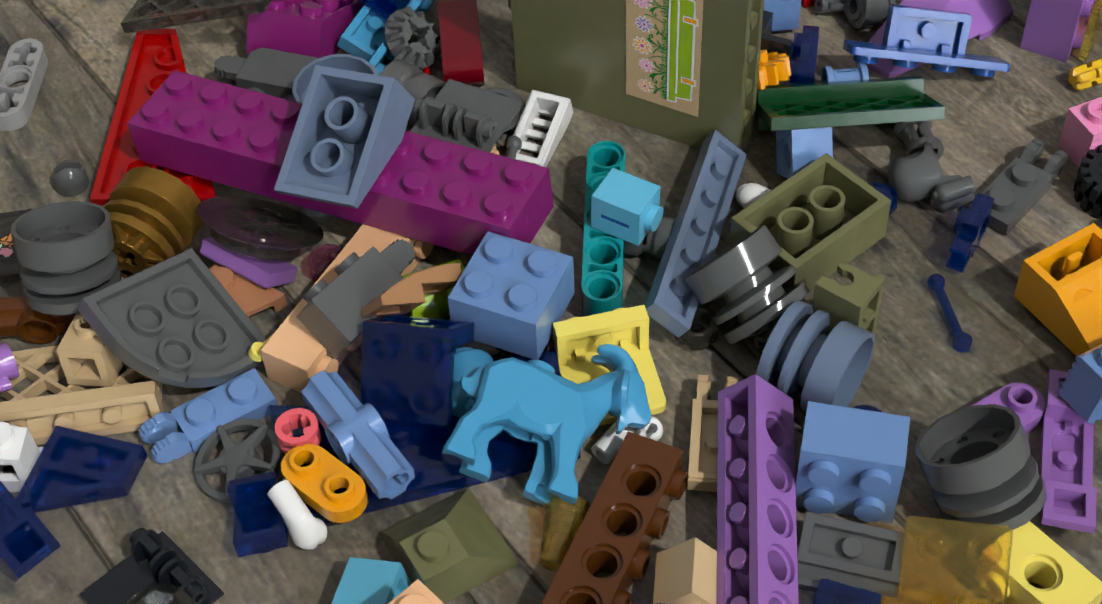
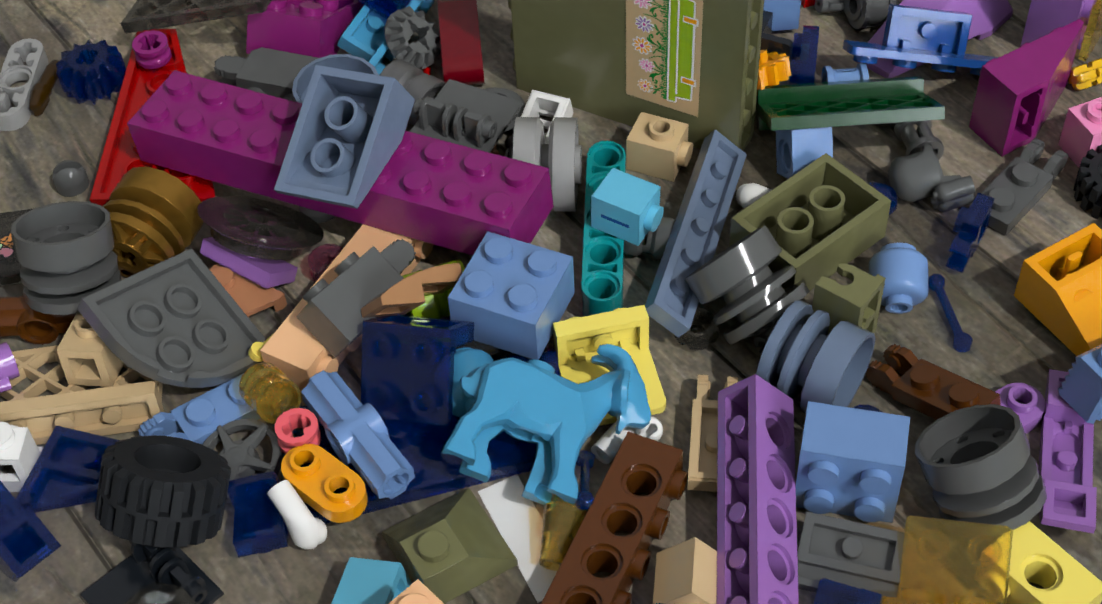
(43, 89): none -> dark brown piece
(91, 71): none -> clear blue gear
(151, 49): none -> magenta bush
(162, 491): none -> black tyre
(277, 389): none -> clear yellow wheel
(521, 529): none -> white sticker
(561, 155): none -> light grey wheel
(585, 462): none -> clear blue hinge
(658, 147): none -> tan brick
(905, 276): none -> medium blue head
(926, 385): none -> reddish brown hinge
(1022, 88): none -> magenta slope

